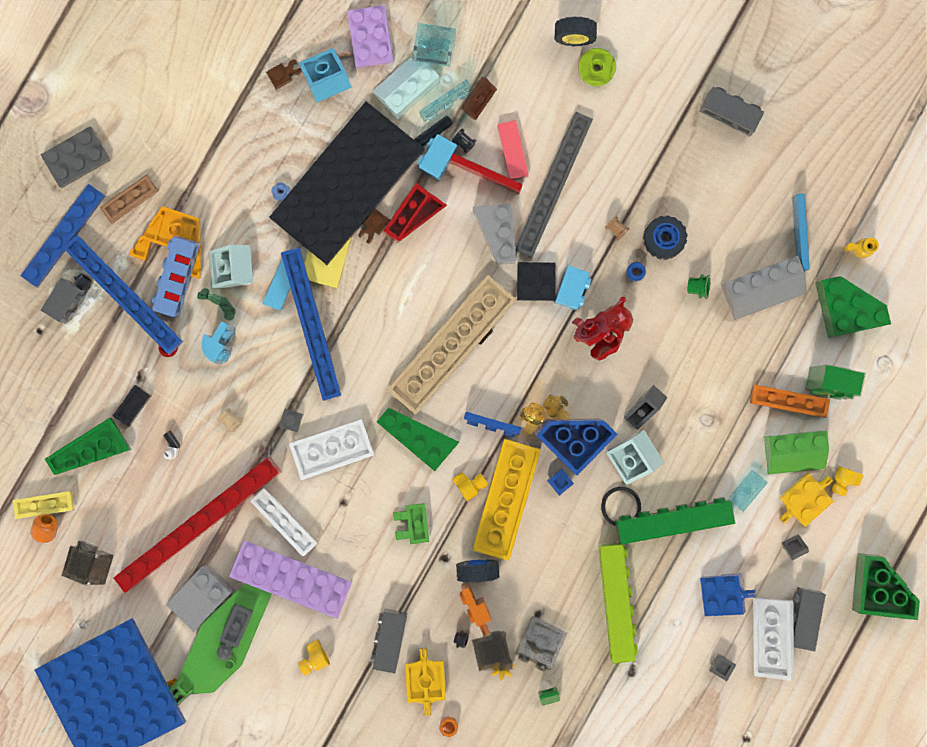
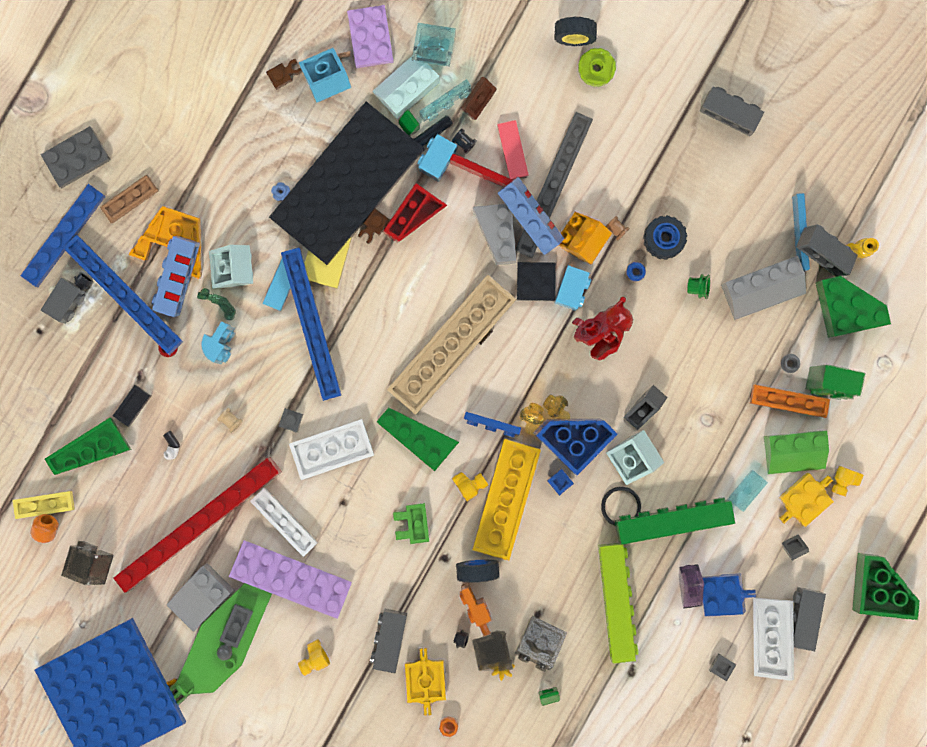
(409, 123): none -> green slope
(531, 216): none -> medium blue brick
(584, 237): none -> light orange slope
(691, 586): none -> clear purple slope
(796, 363): none -> flat silver plate
(827, 250): none -> dark grey brick

